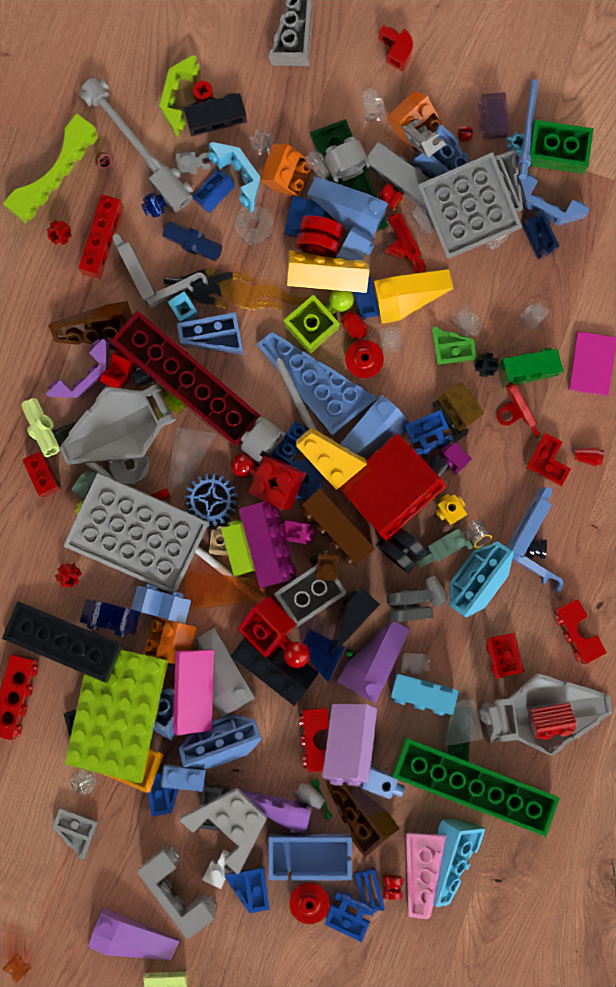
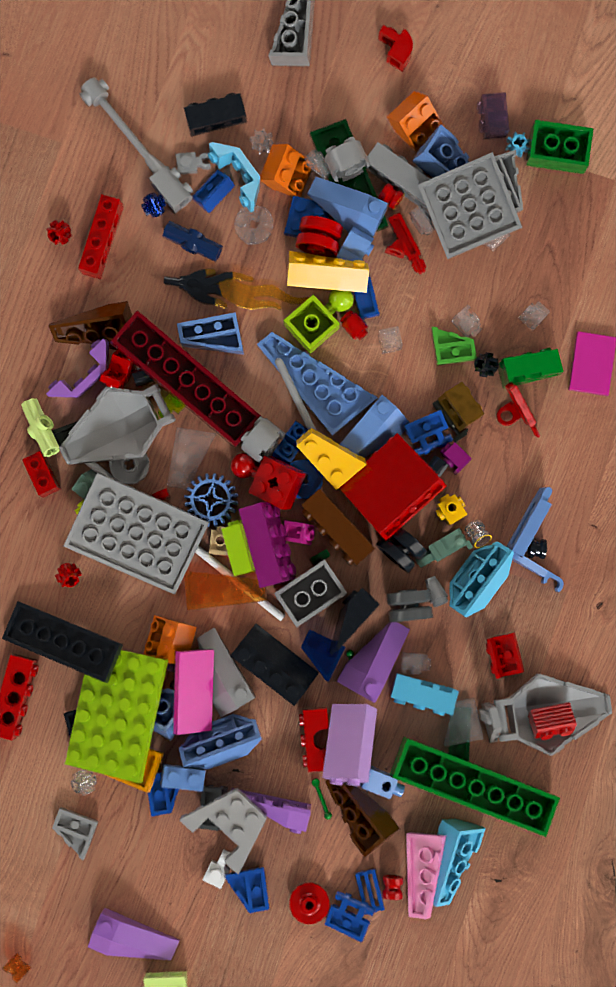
(27, 199): lime arch -> none
(103, 163): dark red hinge -> none
(110, 616): clear blue brick -> none
(142, 282): light grey hinge -> none
(161, 604): medium blue brick -> none
(182, 302): medium azure brick -> none
(186, 71): lime slope -> none
(188, 919): light grey plate -> none
(205, 94): red wheel -> none
(269, 629): red brick -> none
(309, 795): light grey cone -> none
(310, 856): medium blue piece -> none
(327, 566): reddish brown bracket -> none
(362, 368): red piece -> none
(372, 105): clear brick -> none
(406, 293): yellow wedge -> none
(422, 138): light grey hinge -> none
(465, 136): red hinge -> none
(525, 158): medium blue bar -> none
(540, 235): dark blue hinge -> none
(543, 461): red plate -> none
(575, 211): medium blue slope -> none
(584, 648): red arch -> none
(590, 456): red cone -> none

